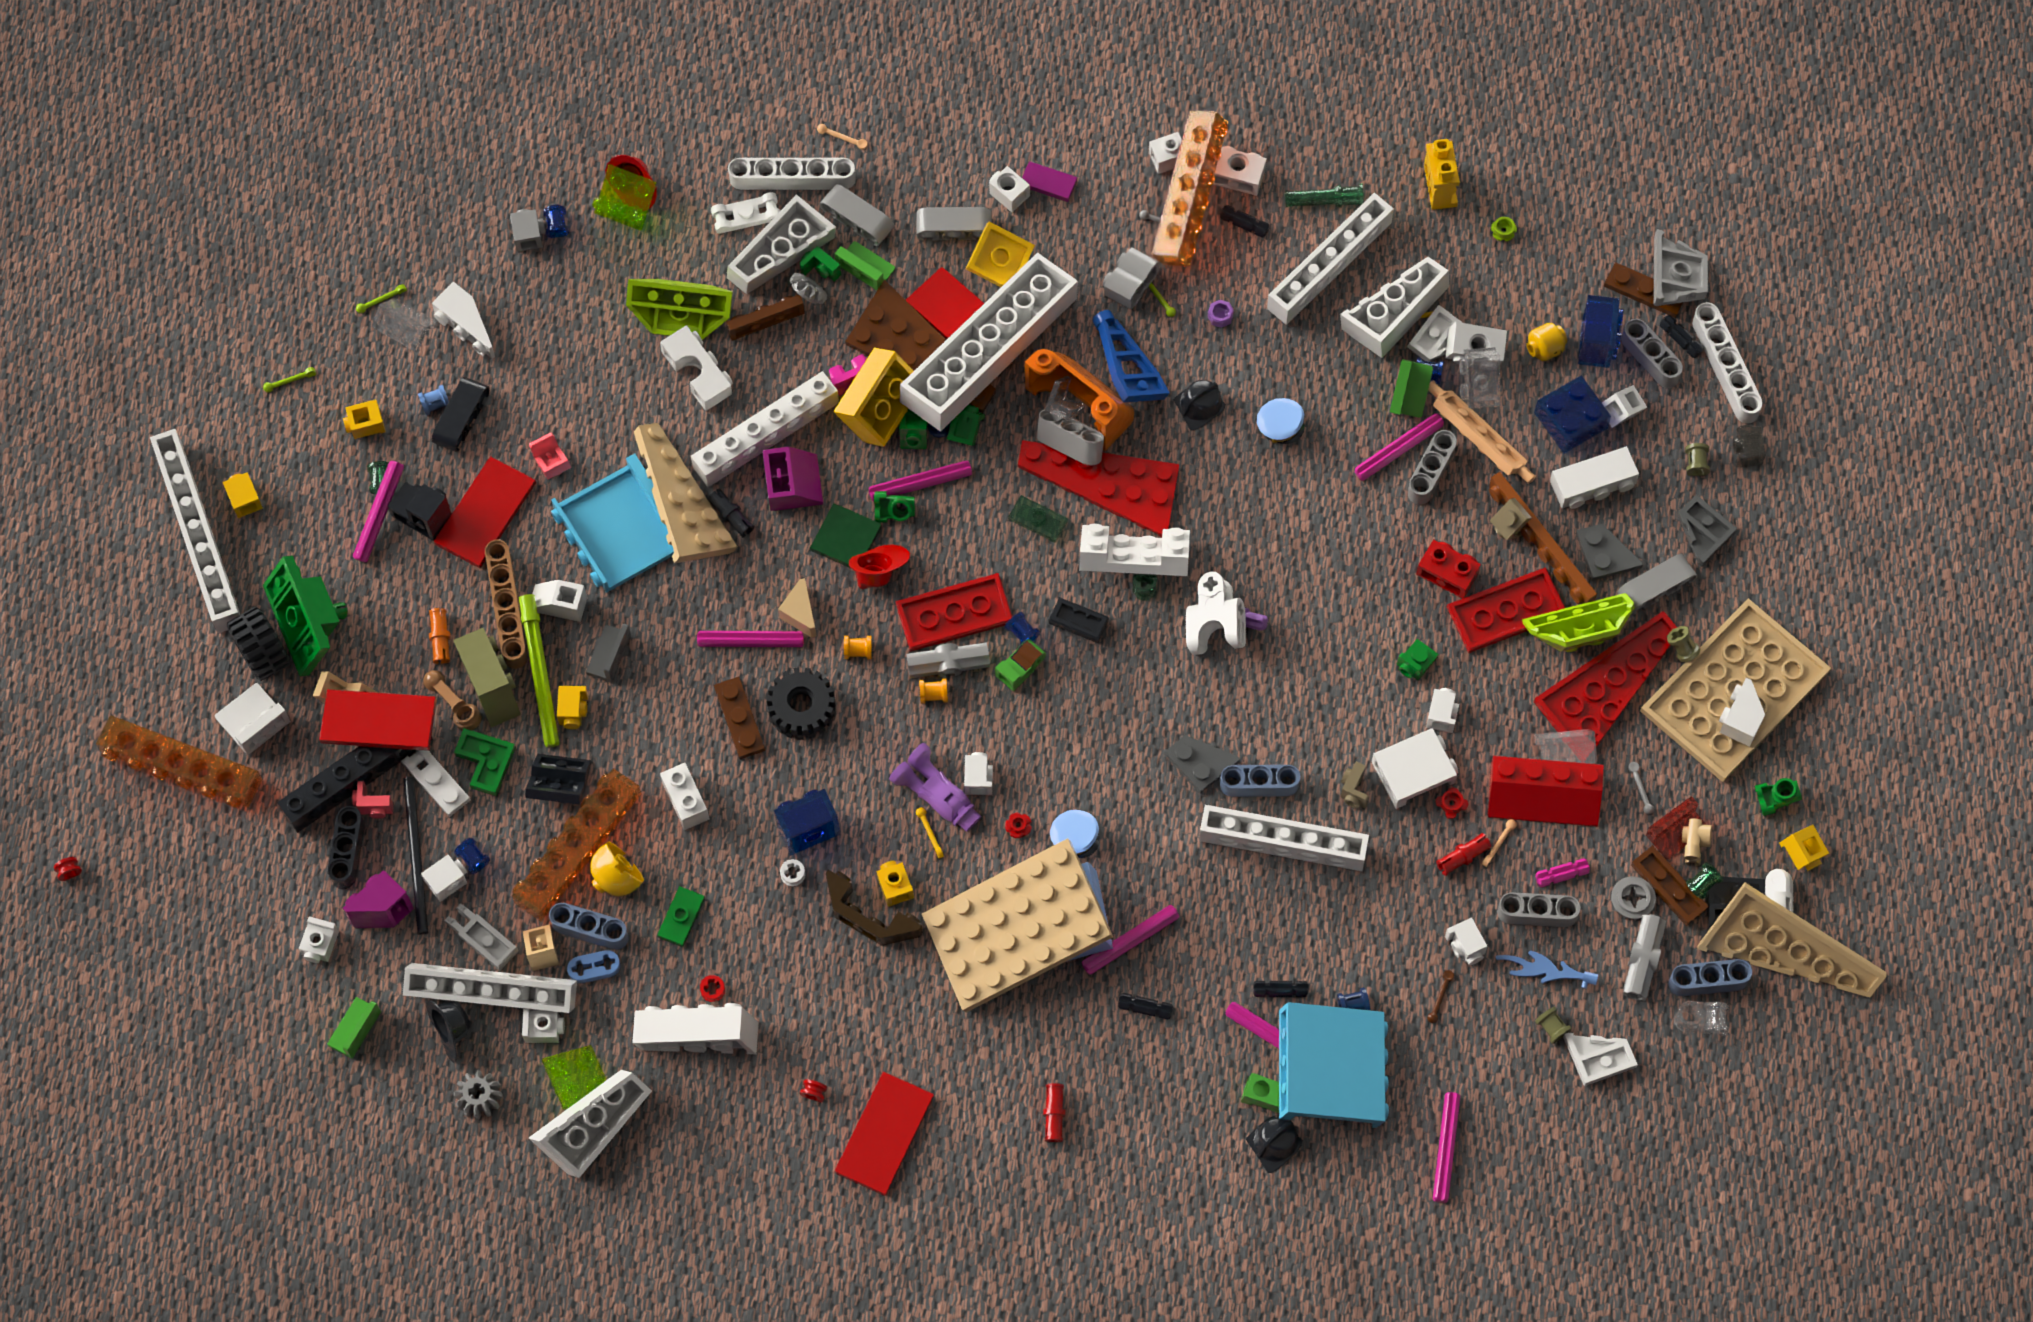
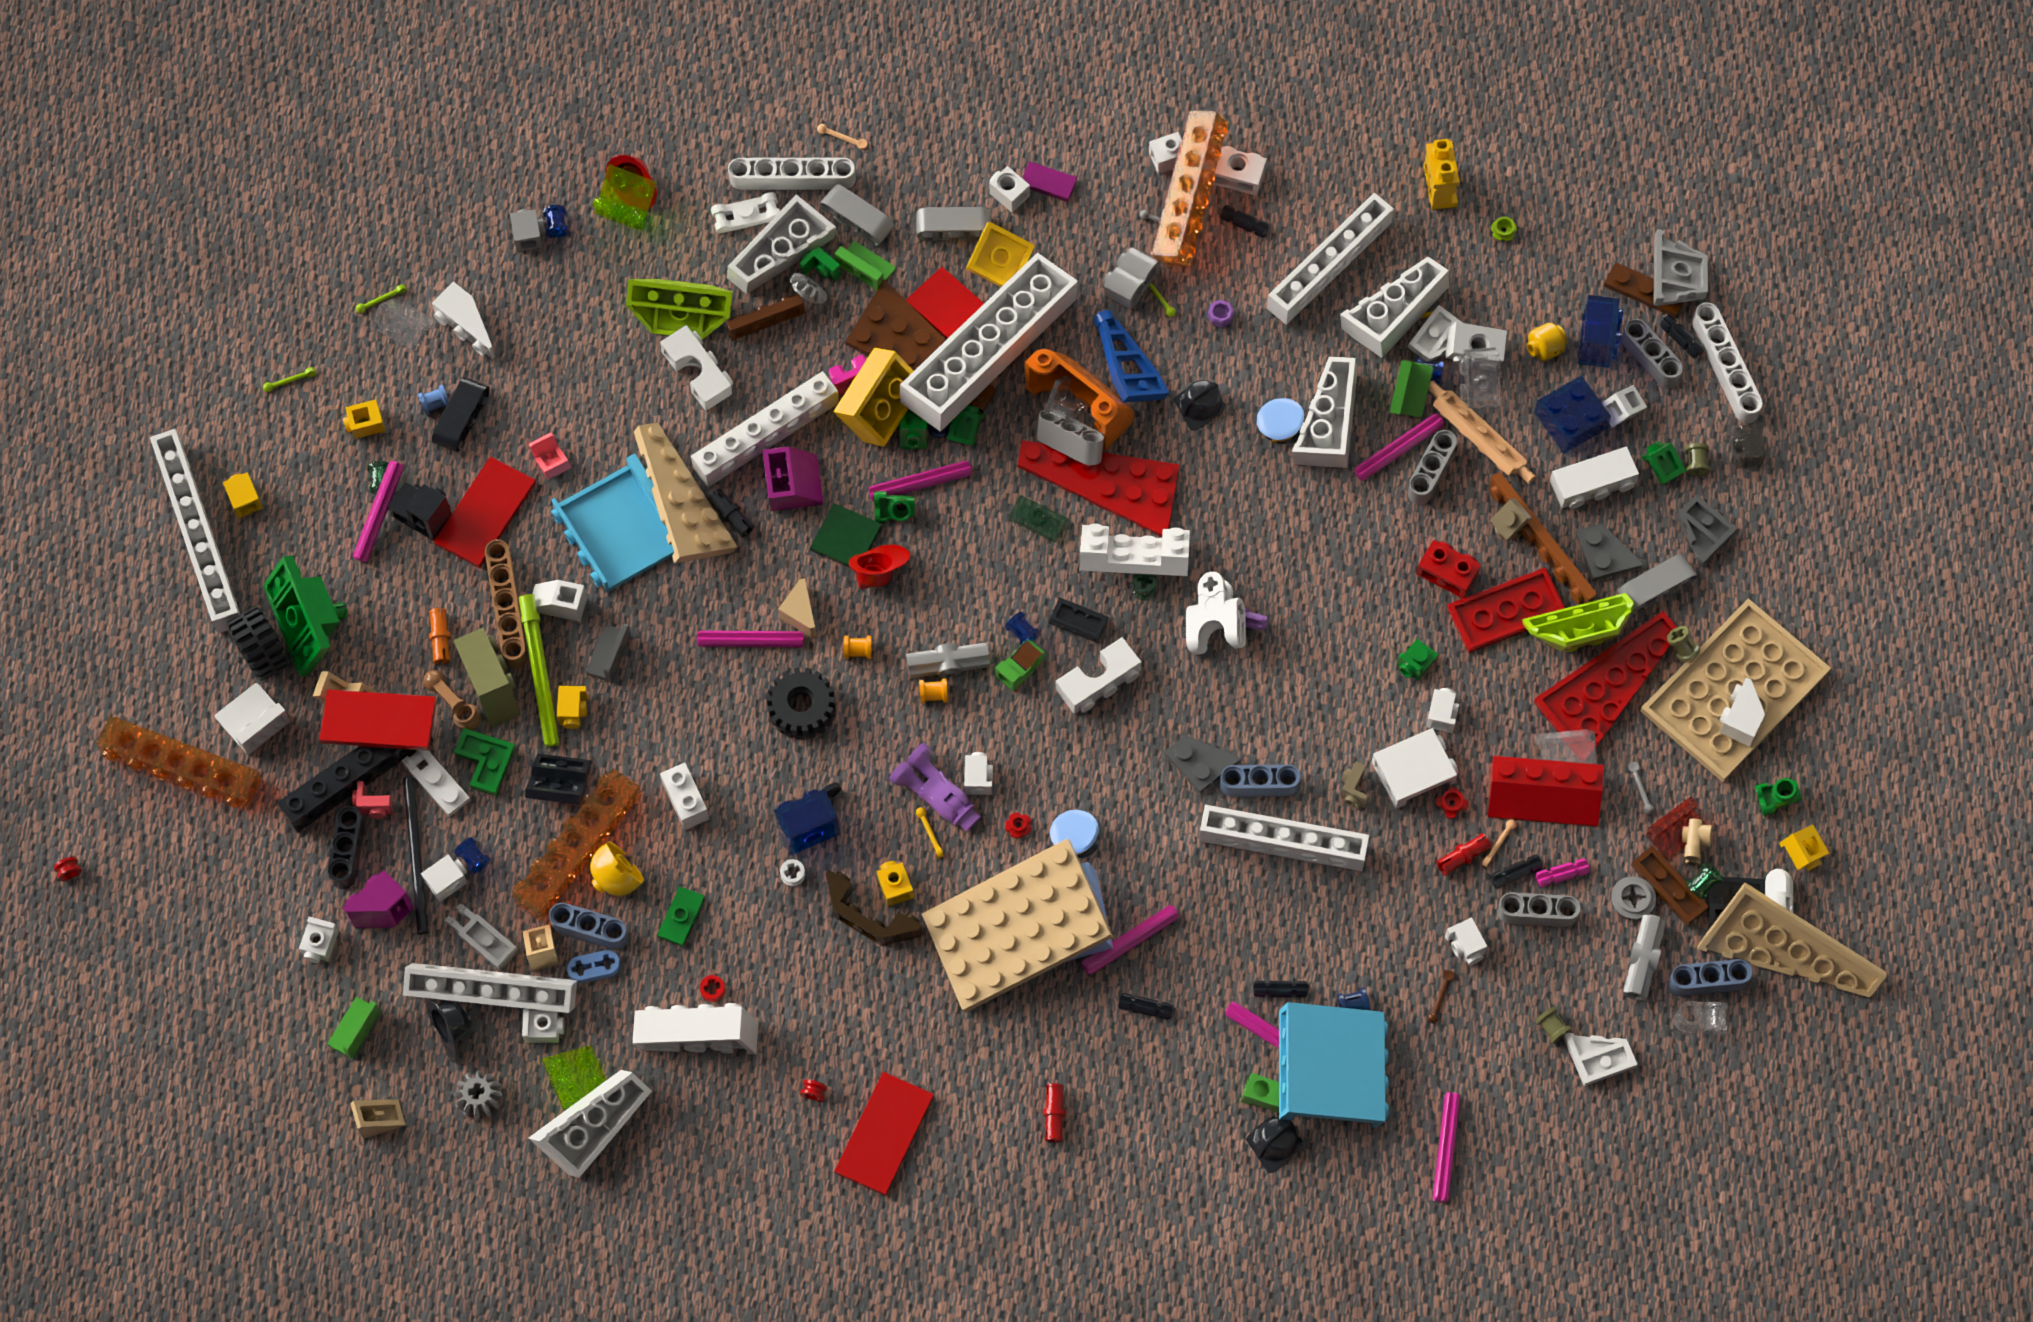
(377, 1116): none -> tan slope
(739, 718): reddish brown plate -> none
(833, 789): none -> black piece
(954, 612): red tile -> none
(1081, 691): none -> white arch
(1328, 426): none -> white wedge
(1338, 196): clear green pin -> none
(1516, 871): none -> black axle
(1544, 966): medium blue piece -> none
(1664, 461): none -> green bracket

